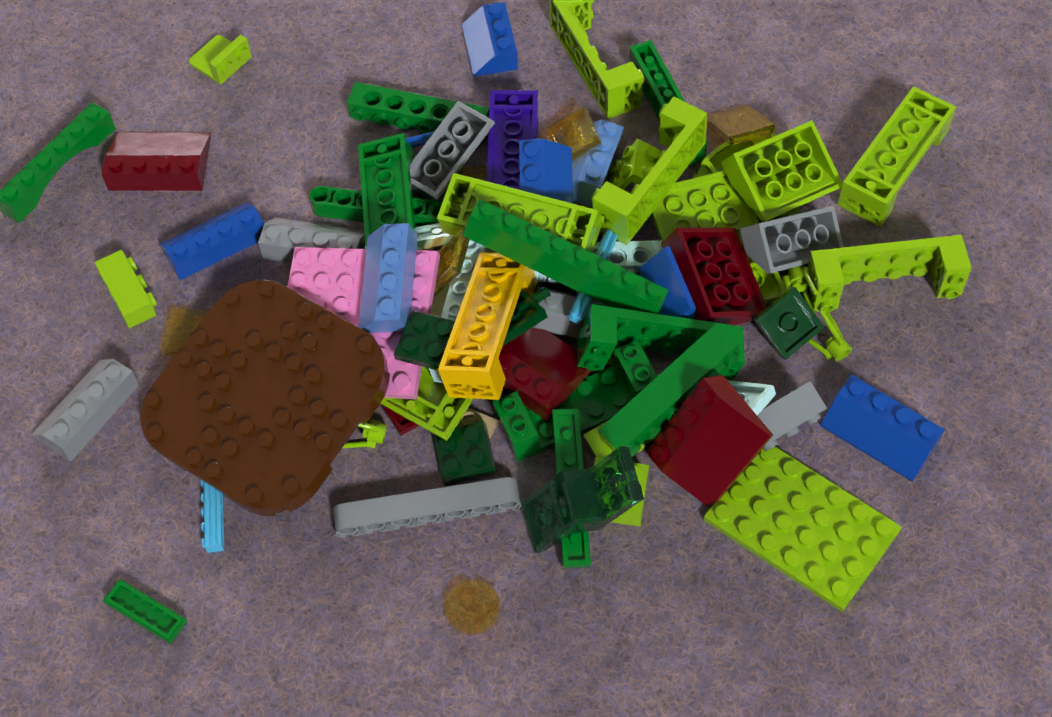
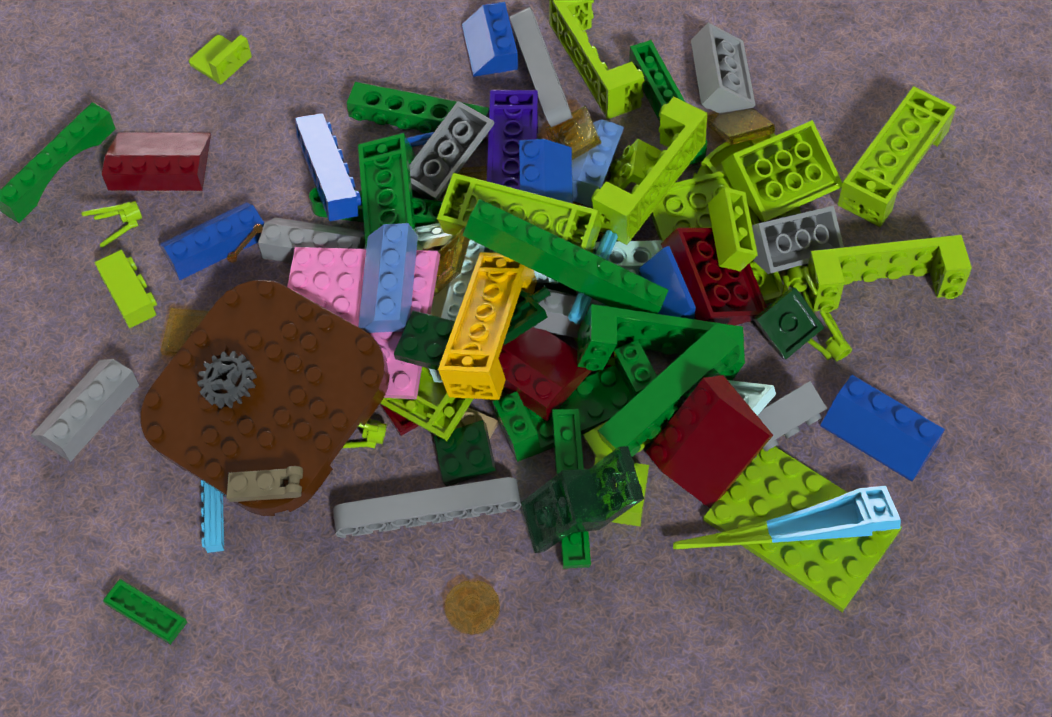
(128, 213): none -> lime plant
(226, 379): none -> dark grey gear
(232, 256): none -> clear orange hinge
(264, 484): none -> dark tan plate
(327, 167): none -> brick
(541, 67): none -> light grey beam
(722, 70): none -> light grey slope
(732, 229): none -> lime brick
(842, 517): none -> medium azure plate

